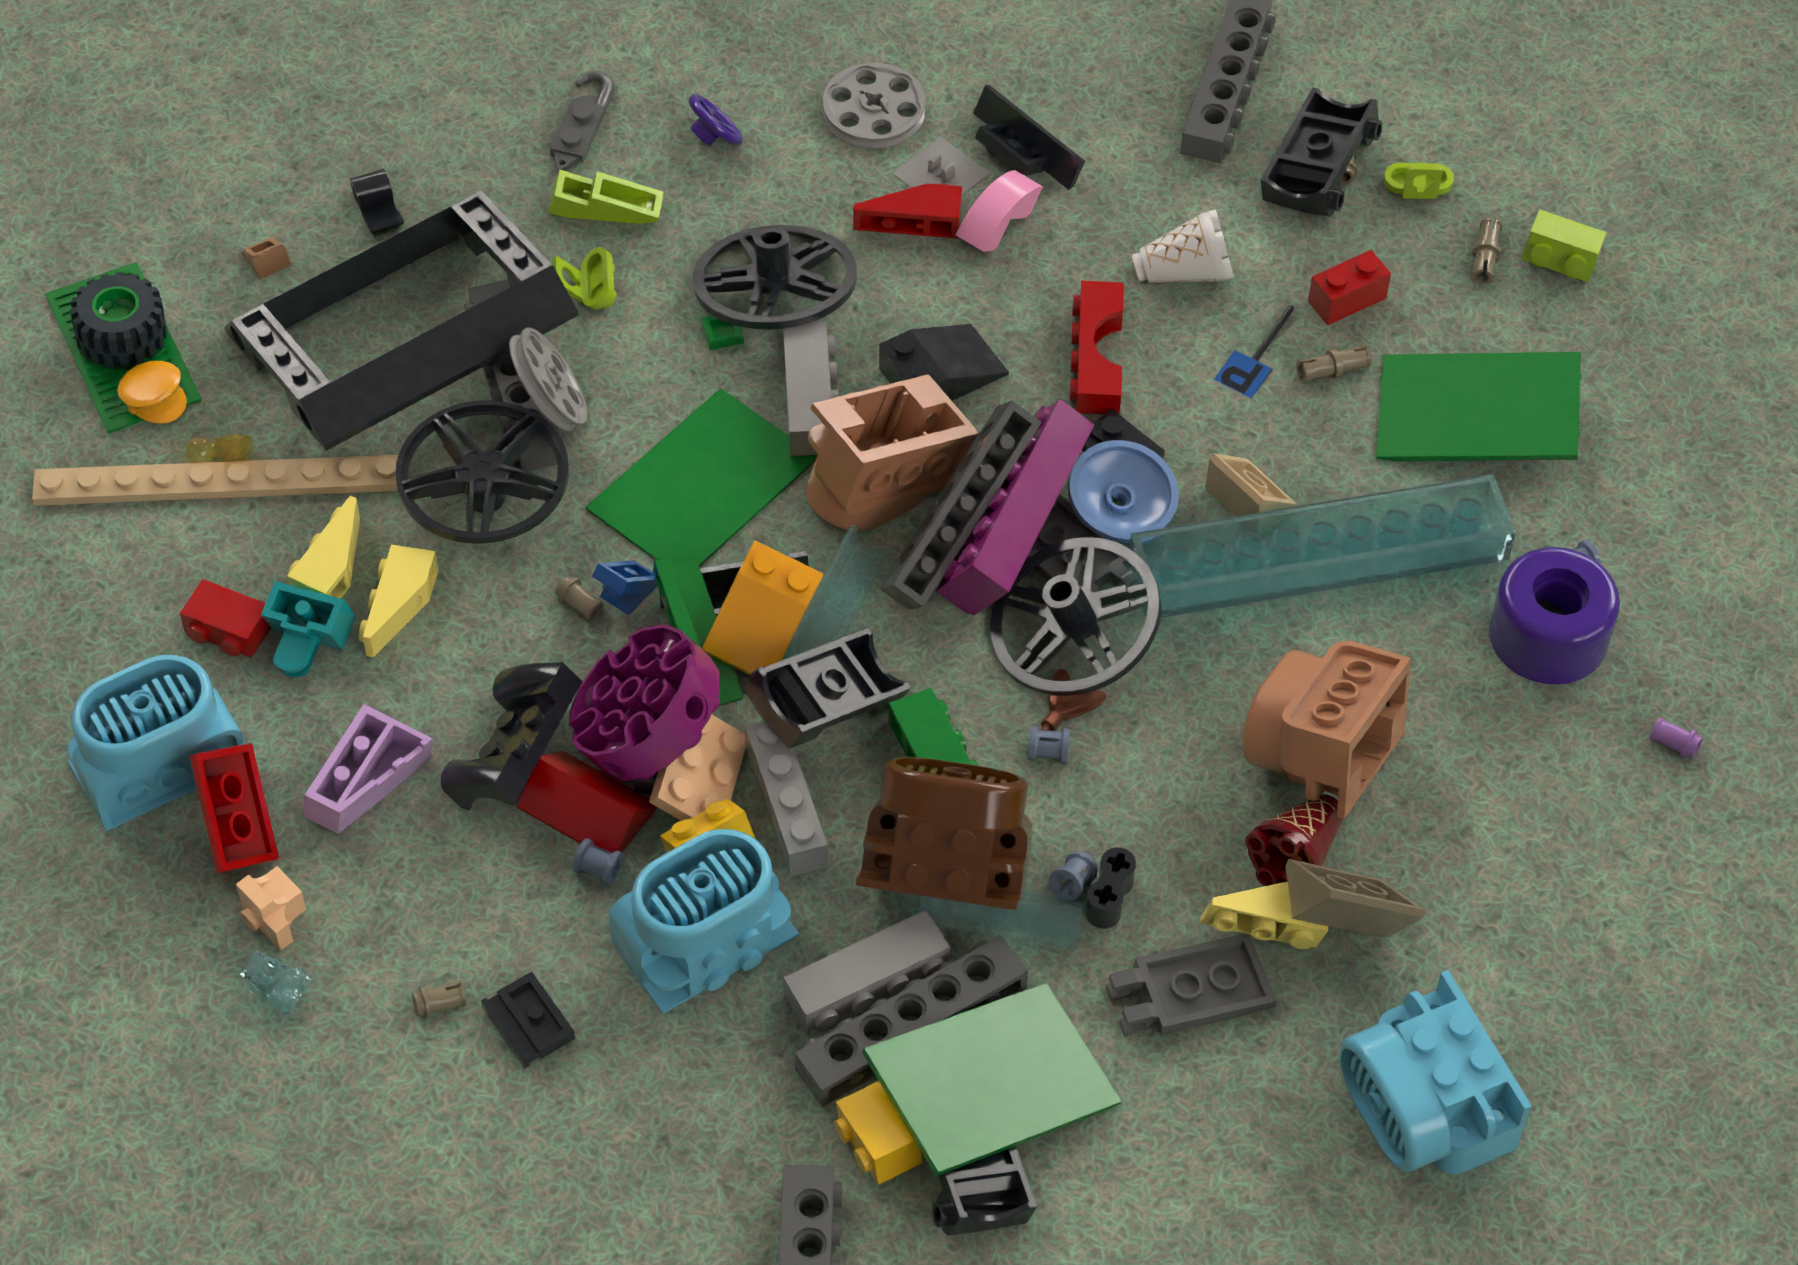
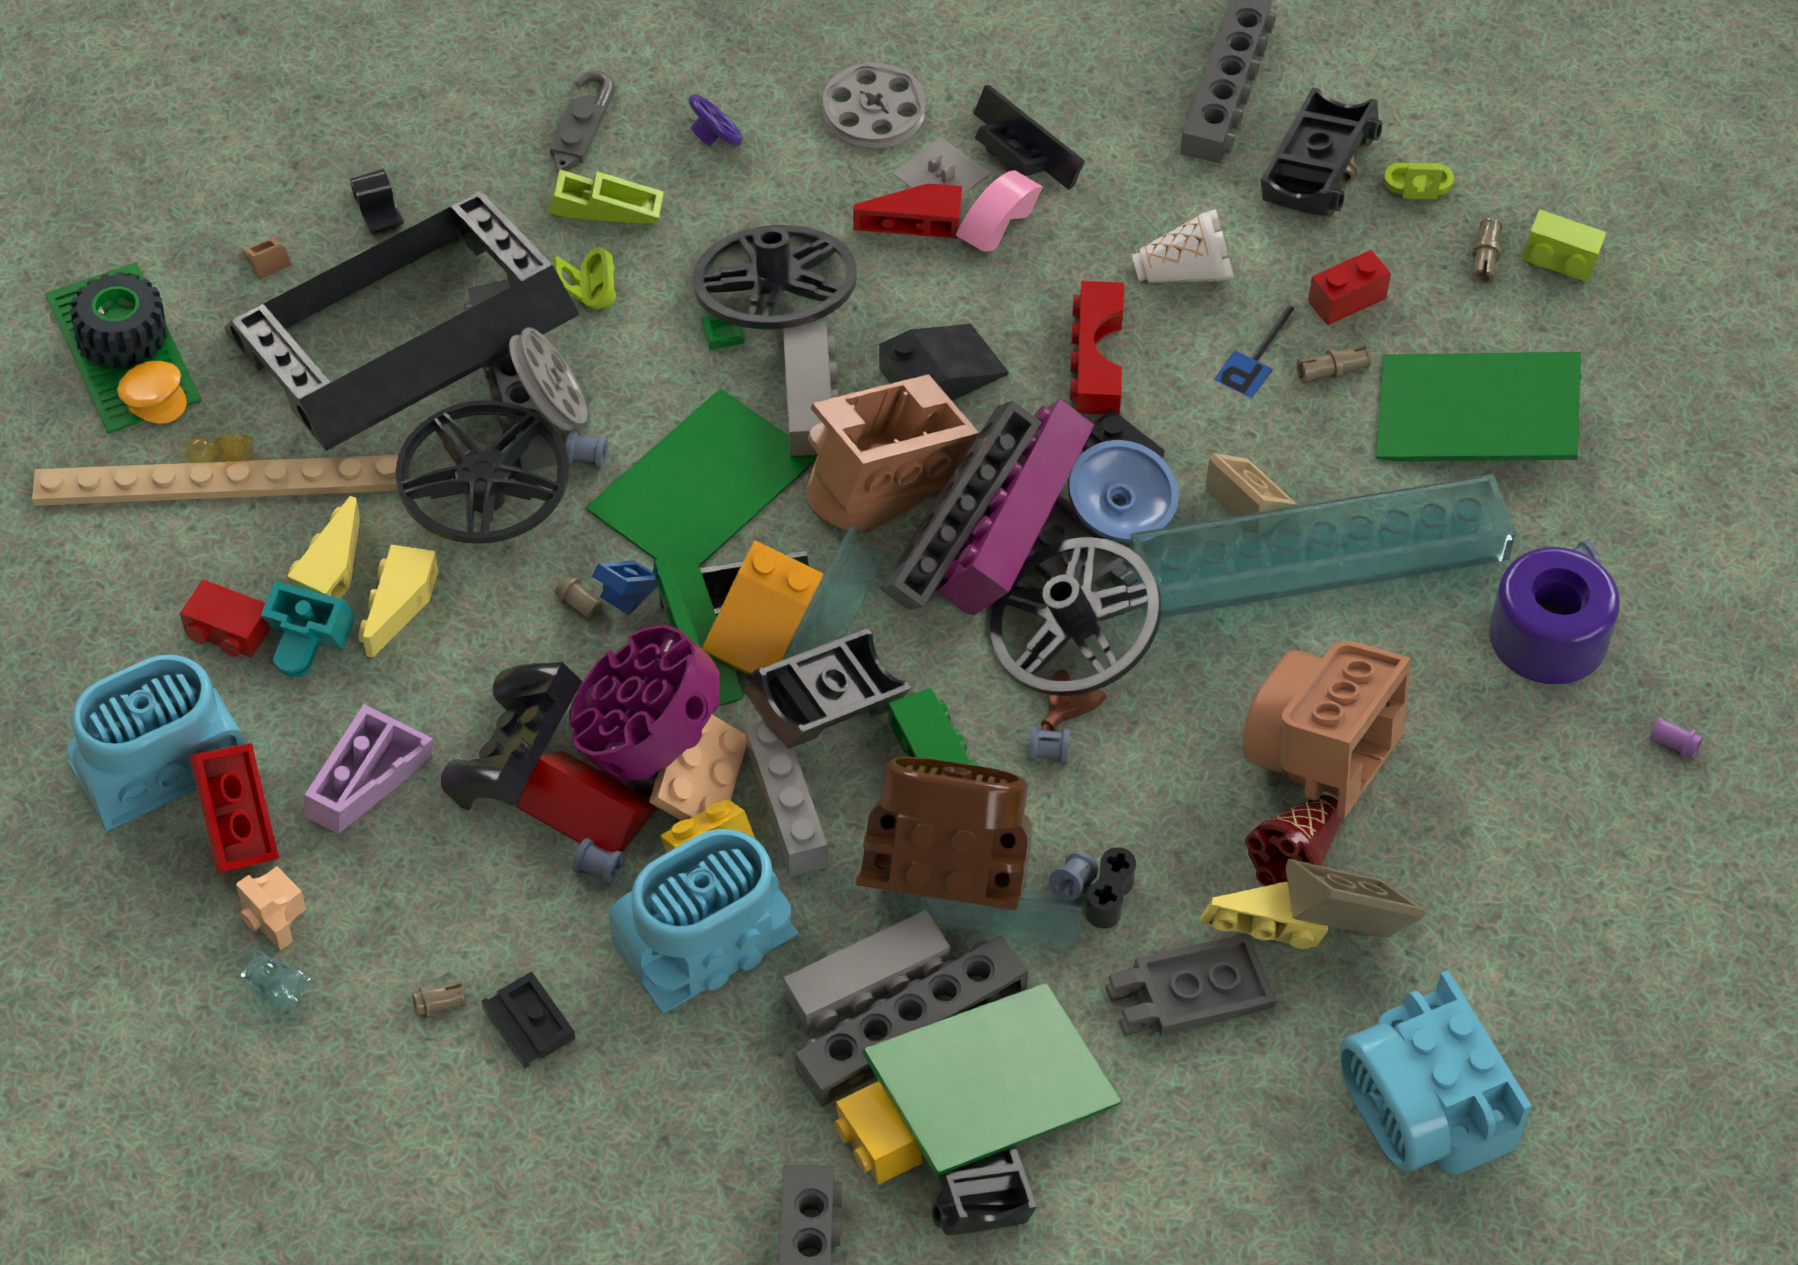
(586, 449): none -> sand blue bush

